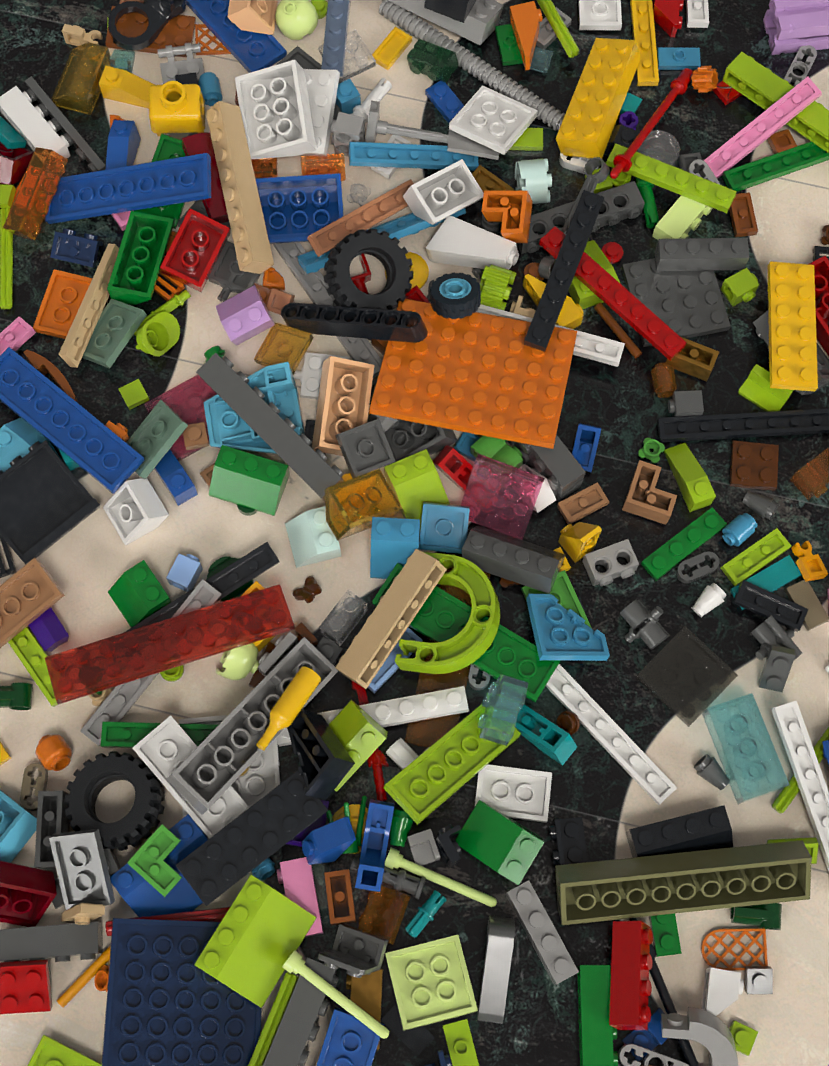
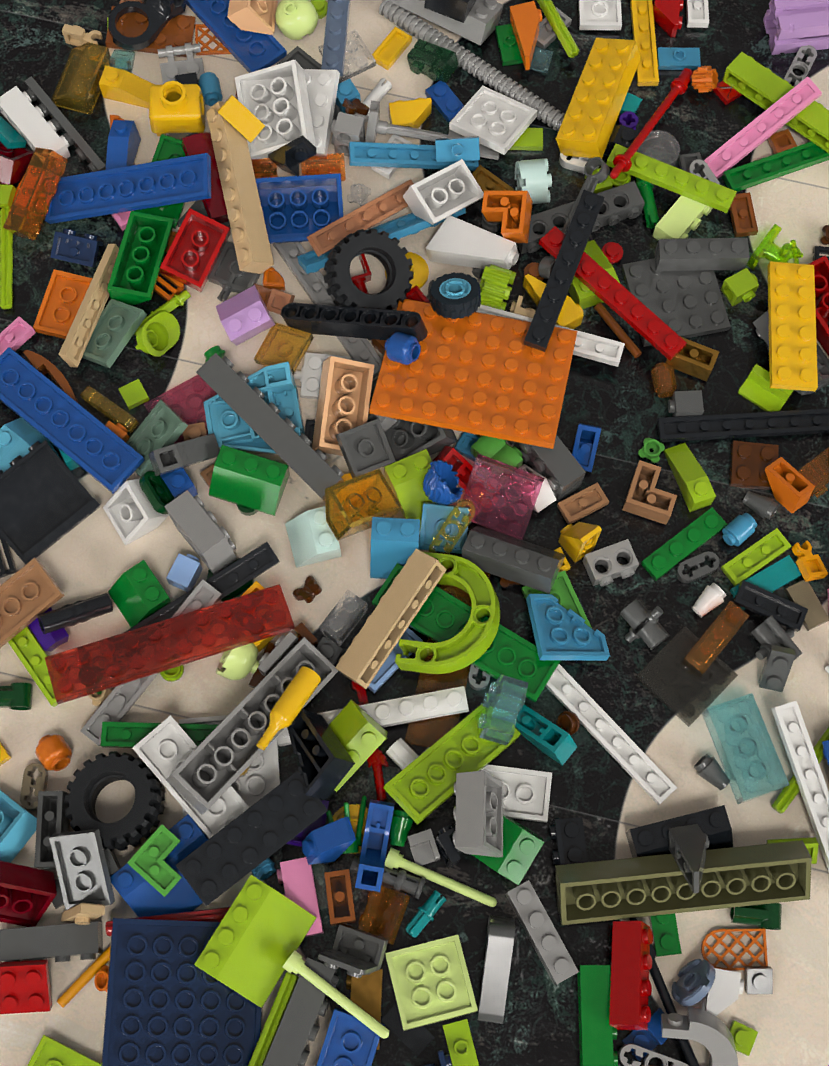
(75, 613): none -> black axle
(109, 408): none -> clear yellow beam
(156, 491): none -> dark green plate
(184, 454): none -> dark grey slope
(202, 531): none -> light grey brick
(240, 118): none -> yellow tile
(292, 154): none -> black slope
(355, 107): none -> reddish brown piece
(402, 348): none -> blue head
(410, 113): none -> yellow slope
(441, 483): none -> blue hair
(457, 148): none -> dark azure plate
(466, 518): none -> clear yellow beam
(478, 814): none -> light grey slope
(689, 850): none -> dark grey slope
(694, 982): none -> sand blue tile
(716, 637): none -> clear orange slope
(772, 252): none -> clear neon green piece
(788, 485): none -> orange slope

